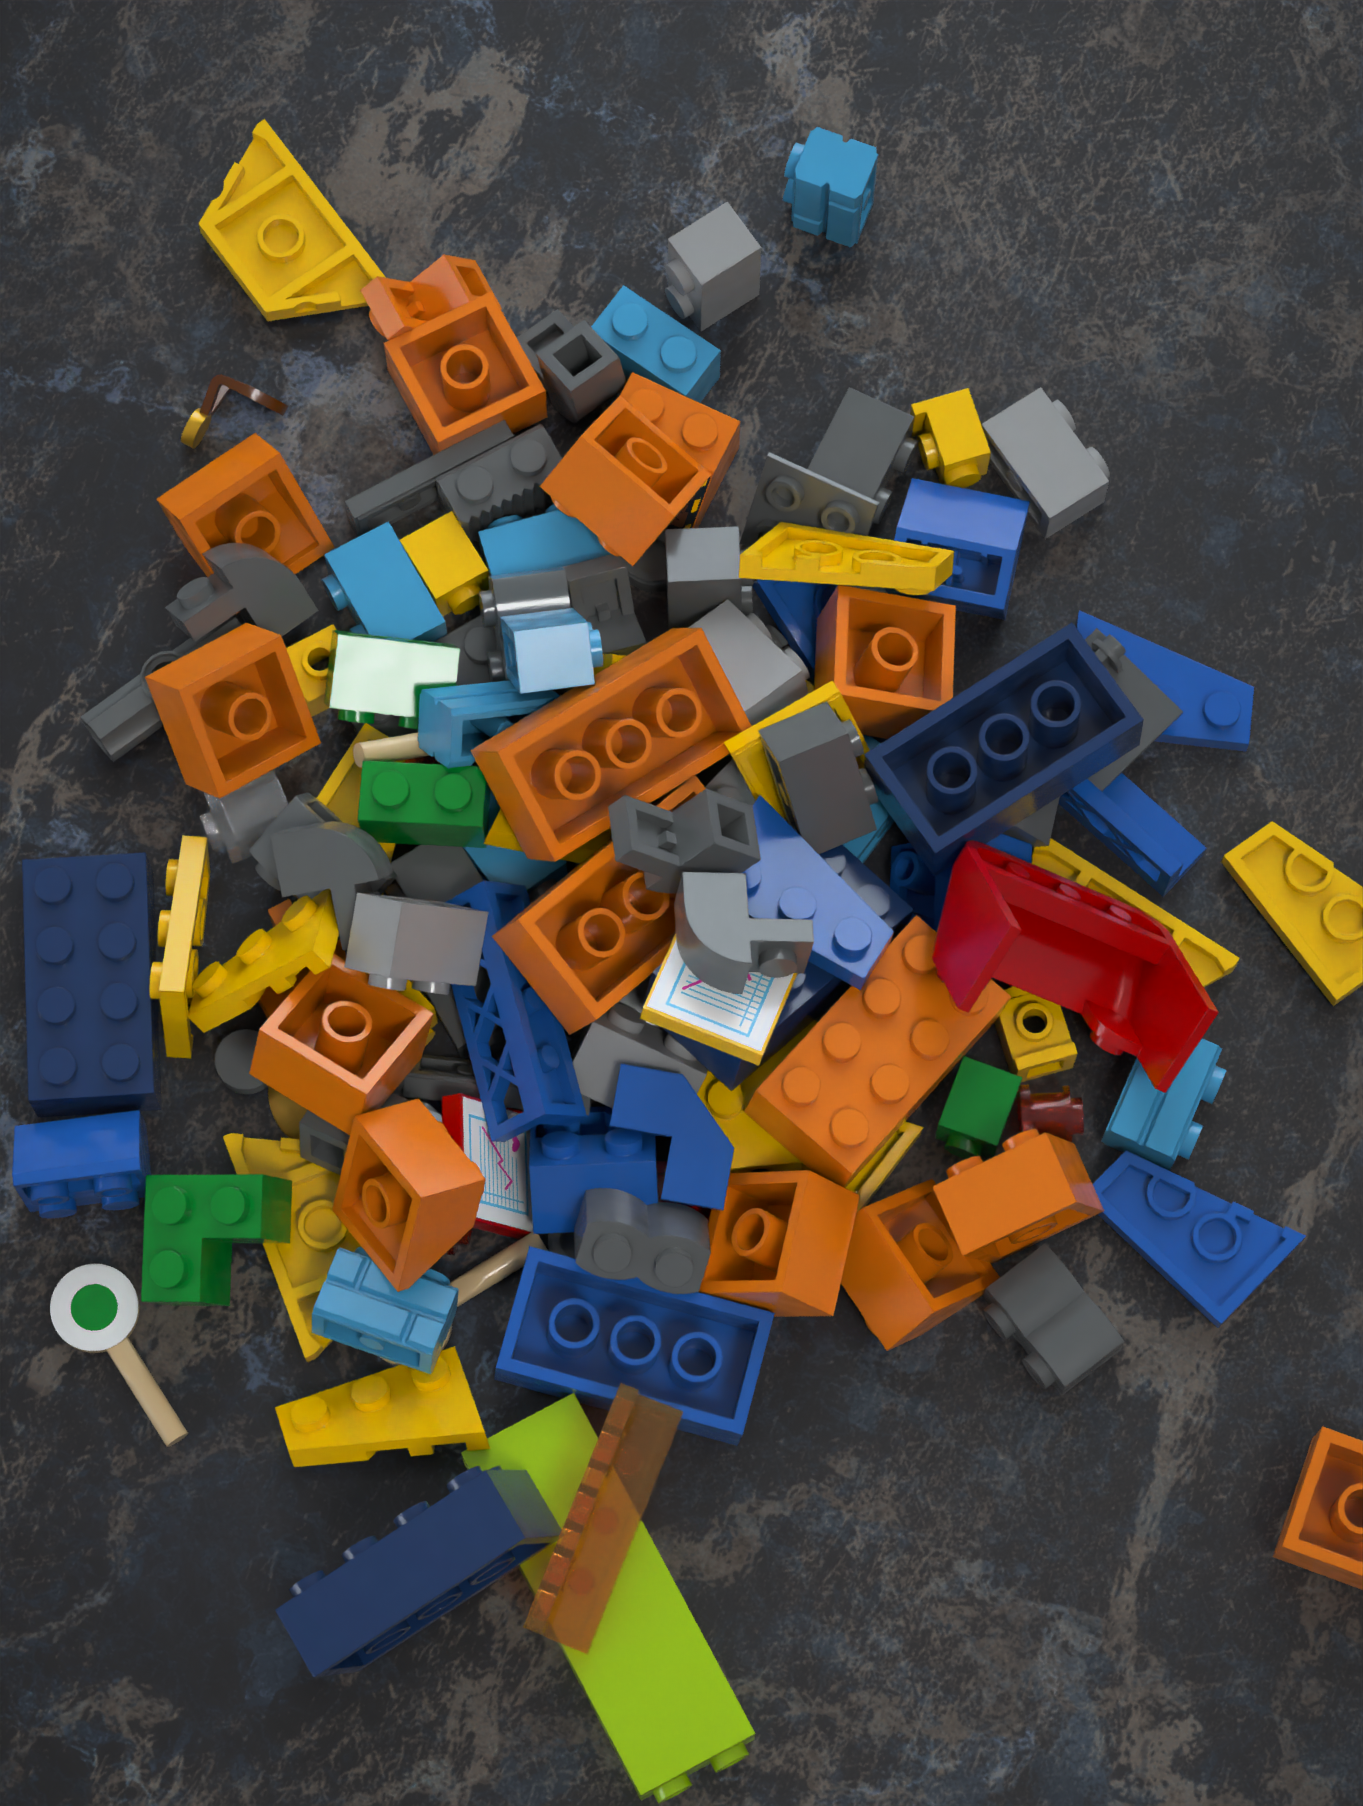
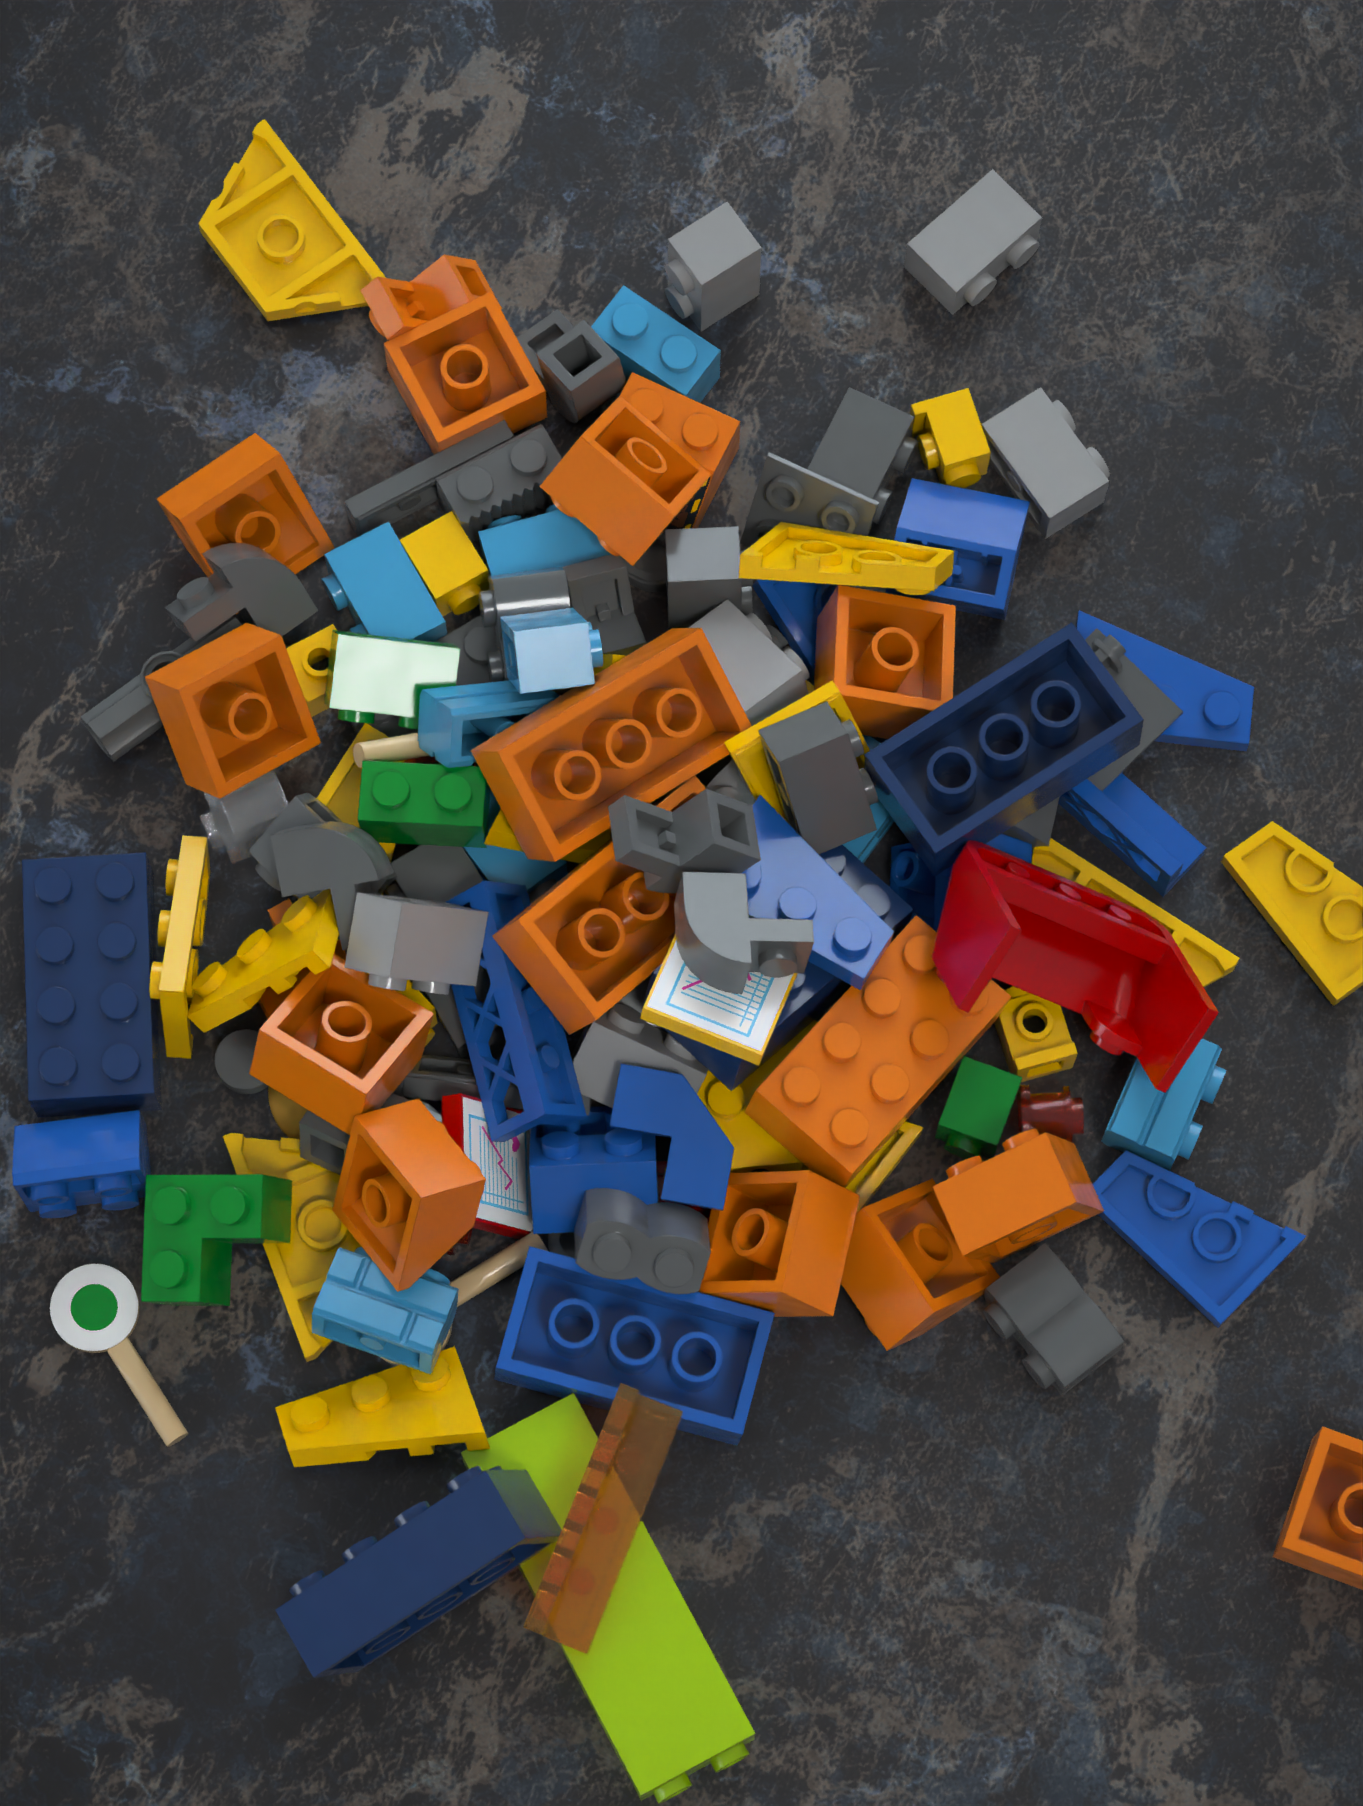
(216, 393): reddish brown piece -> none
(831, 185): dark azure brick -> none
(974, 243): none -> light grey brick

